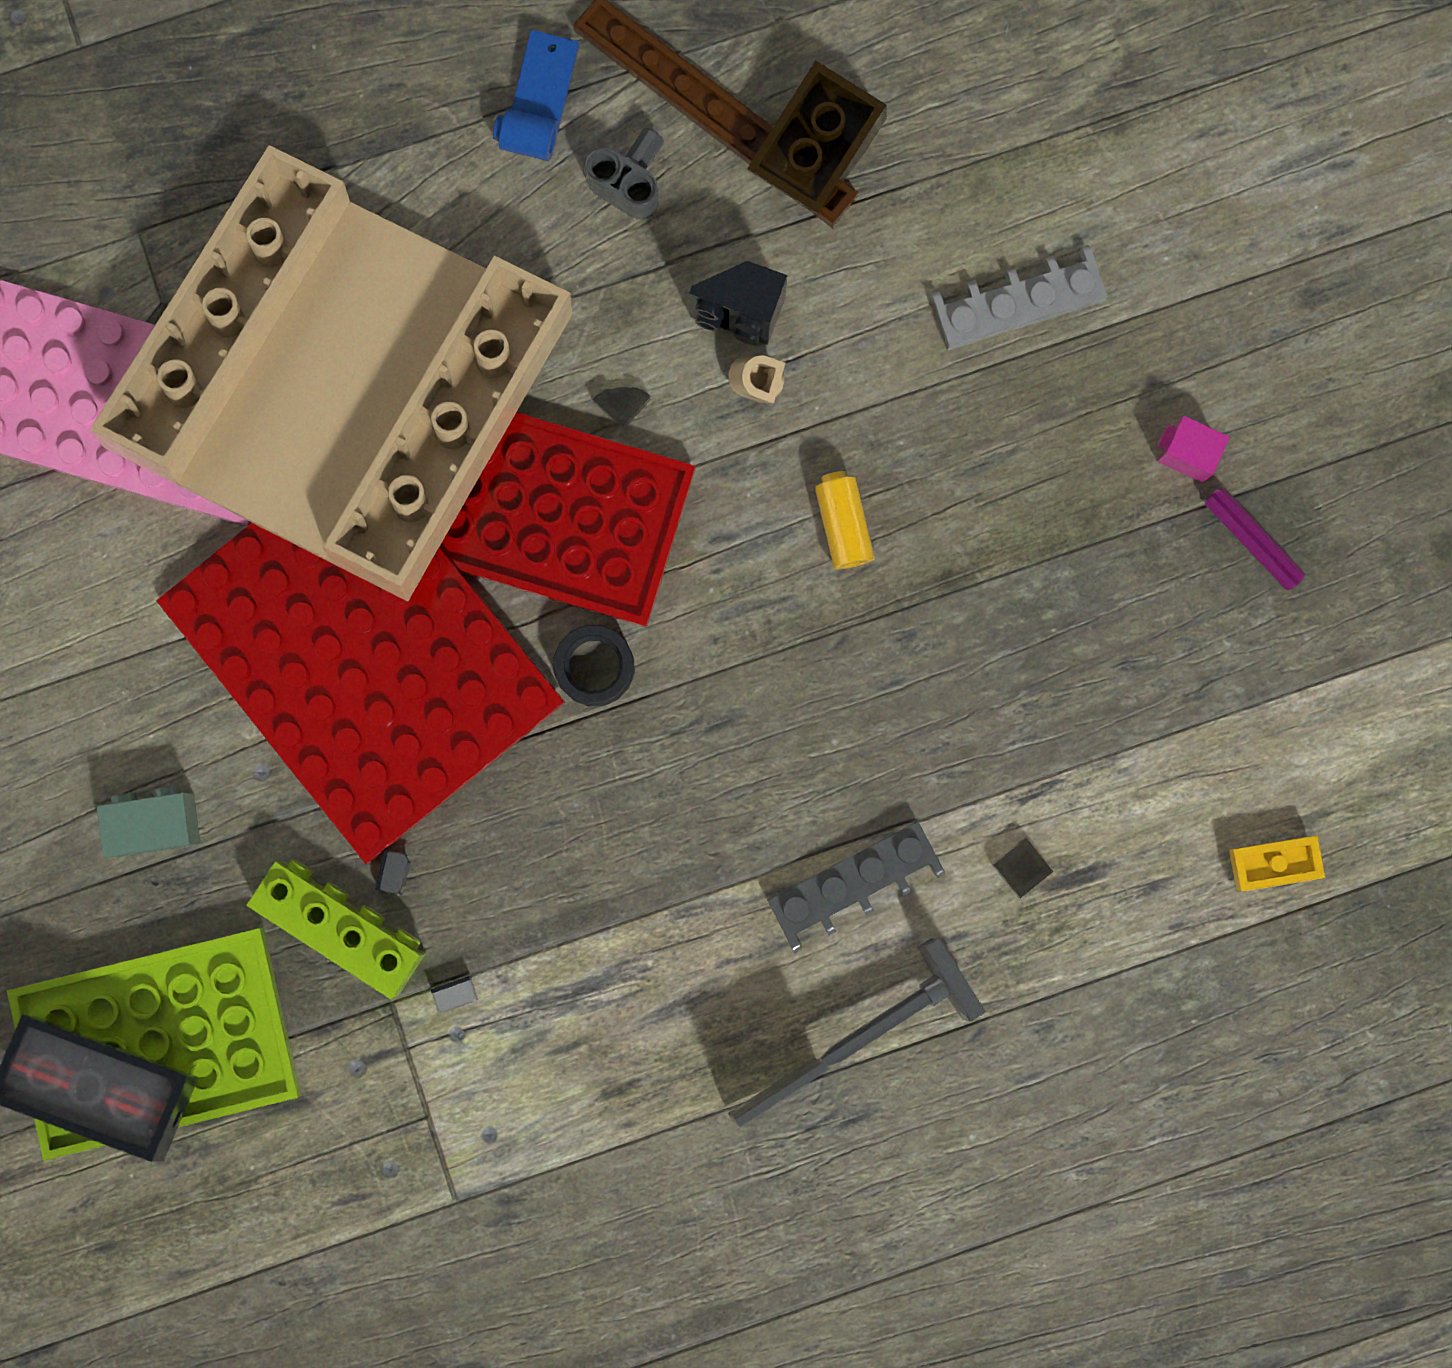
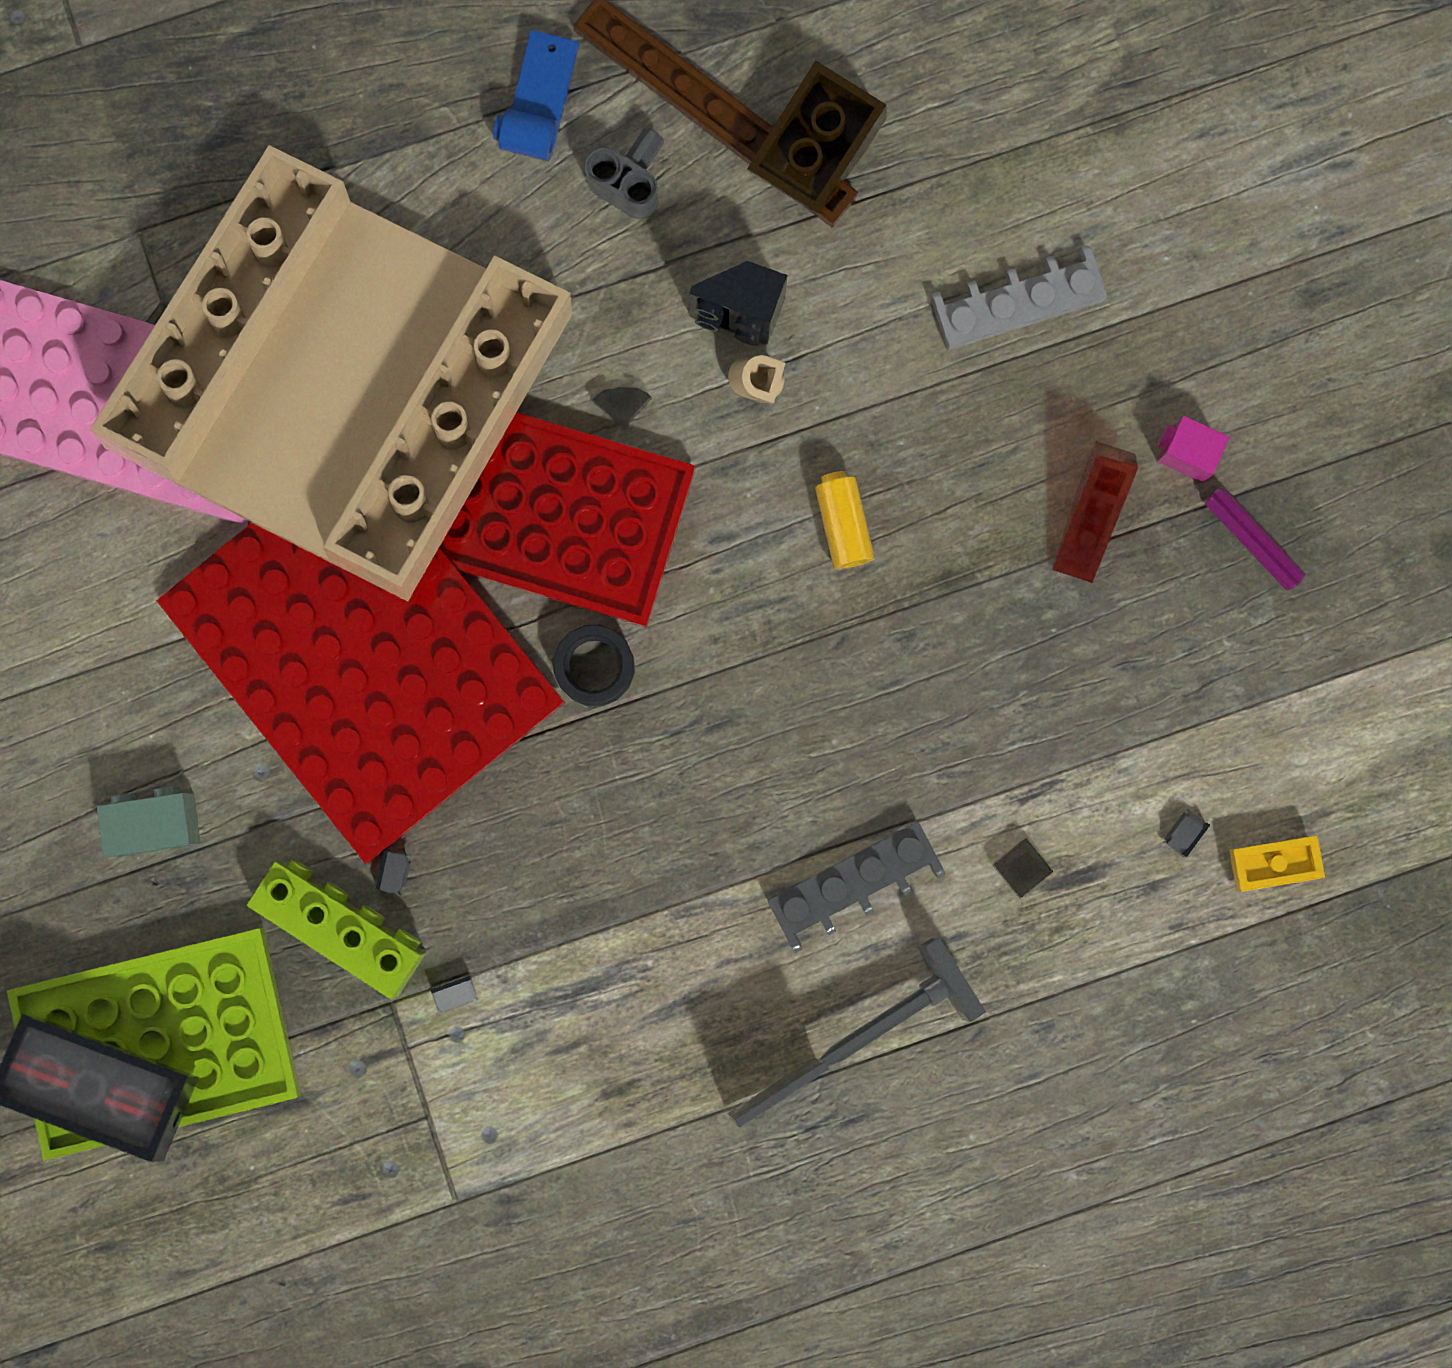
(1095, 511): none -> clear red slope
(1186, 833): none -> dark grey piece

